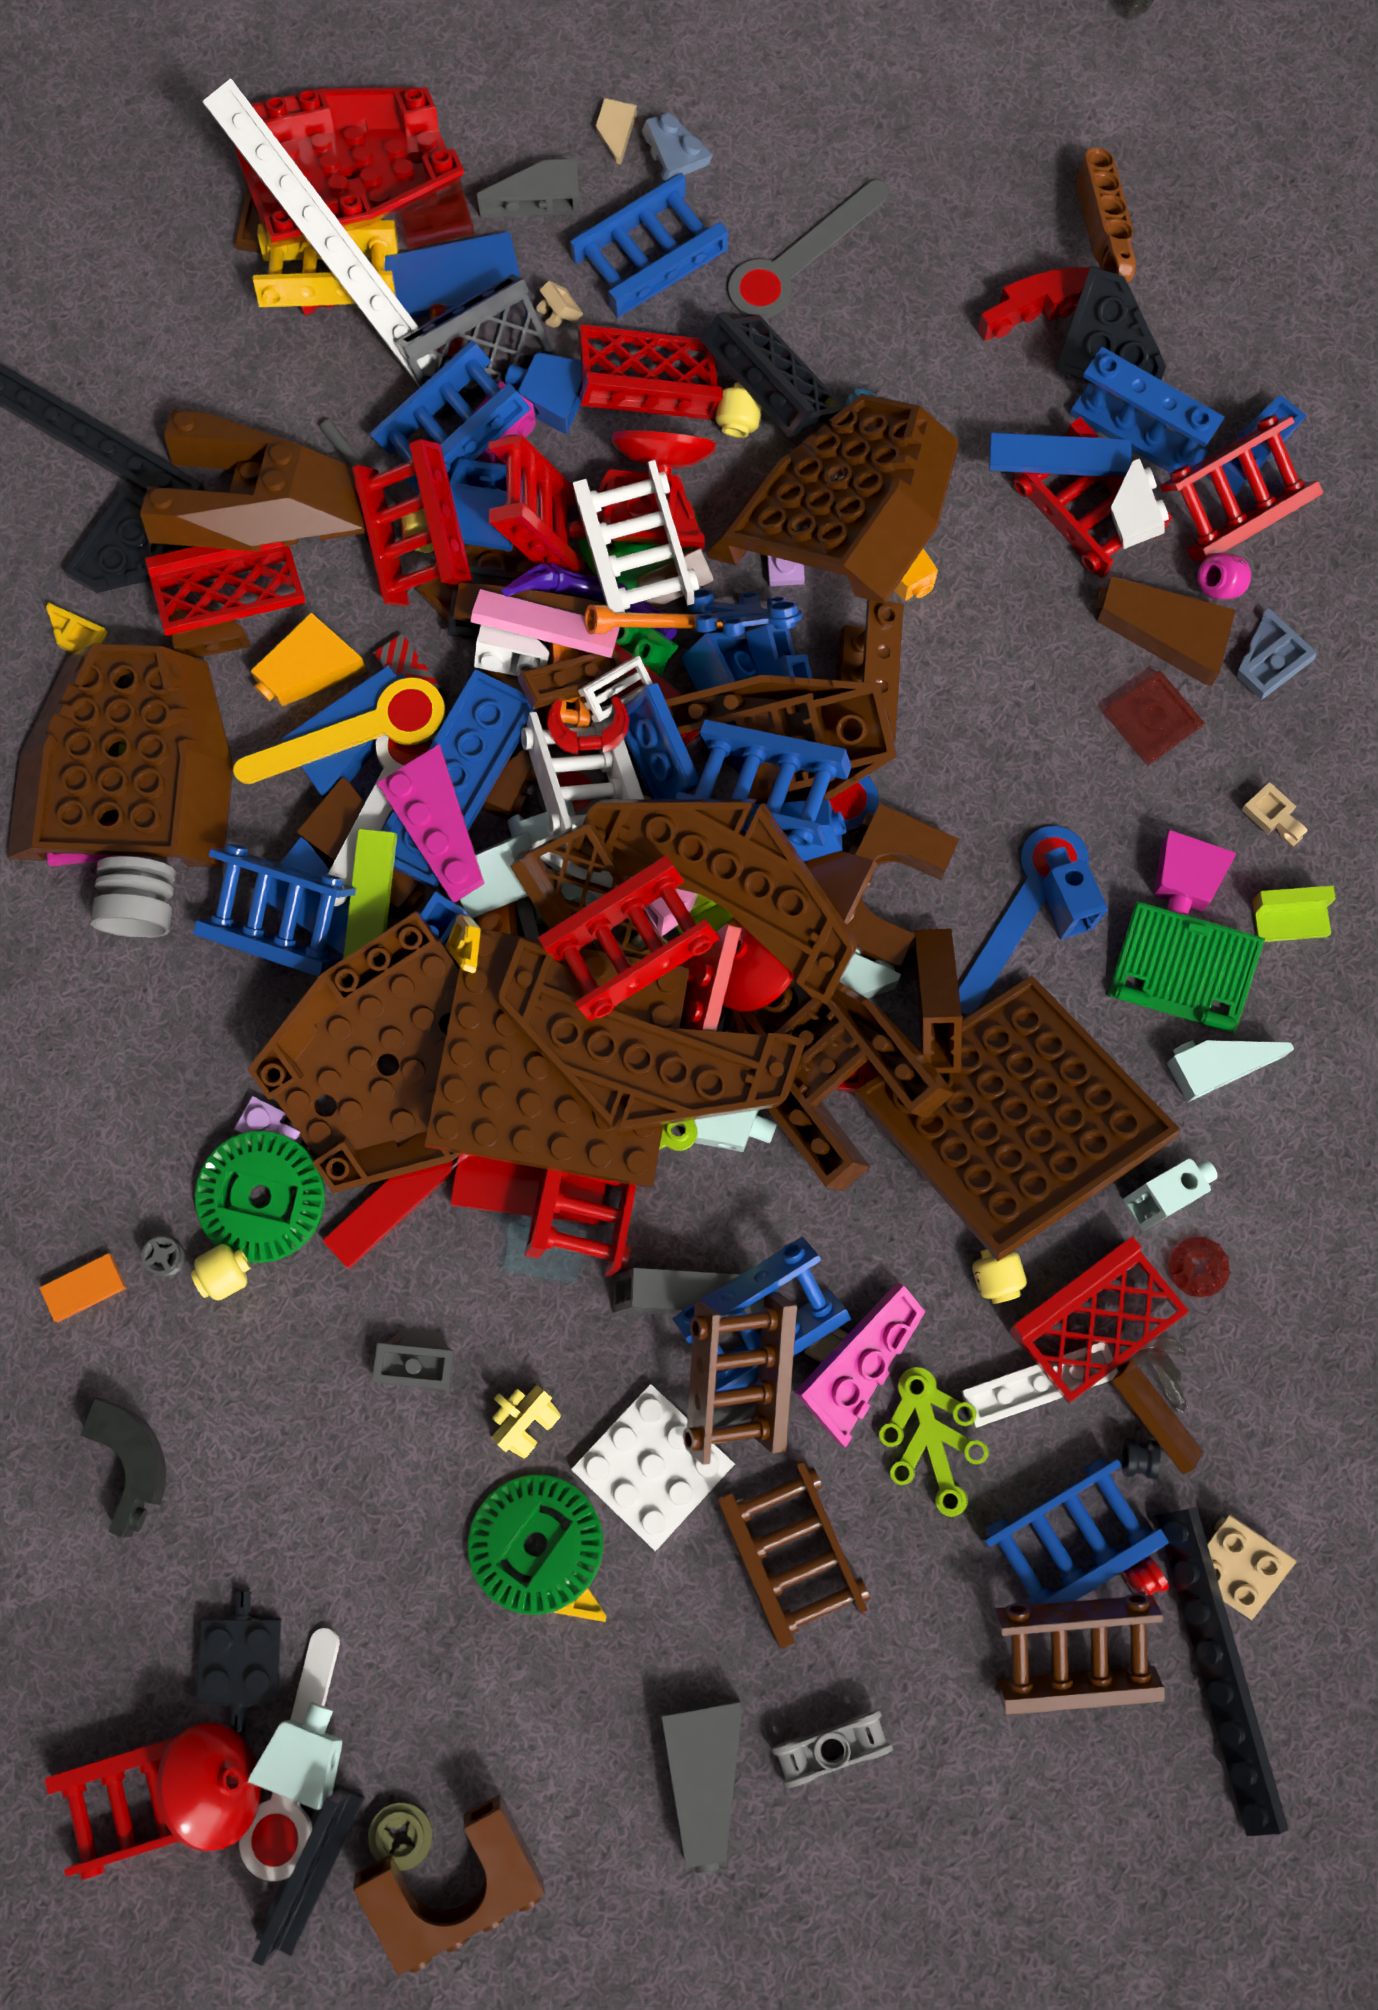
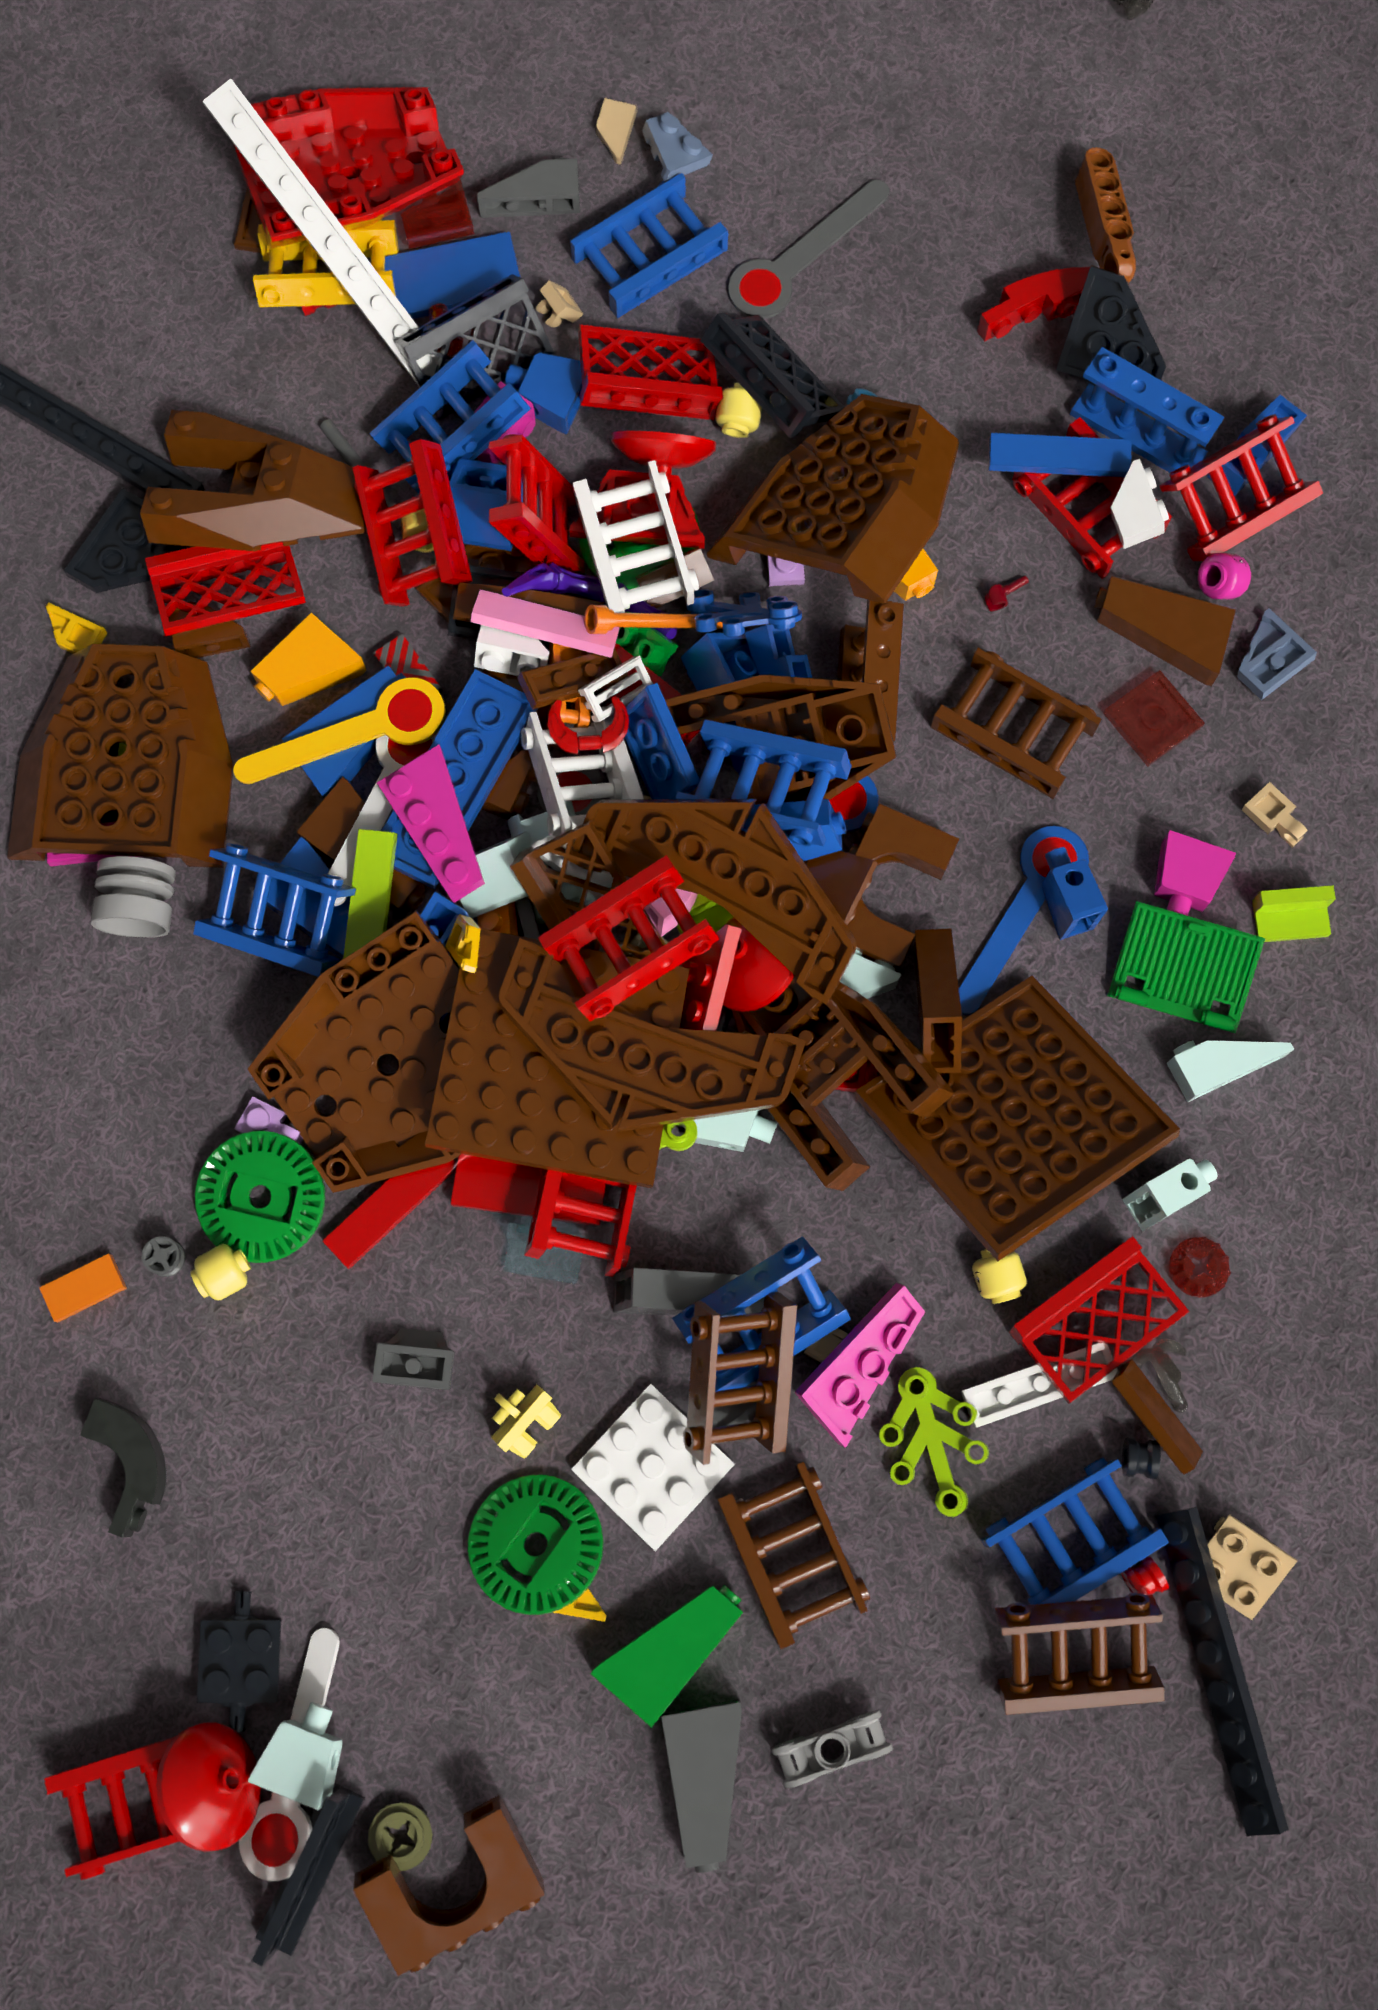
(665, 1657): none -> green slope
(997, 599): none -> dark red hand
(1015, 757): none -> reddish brown fence

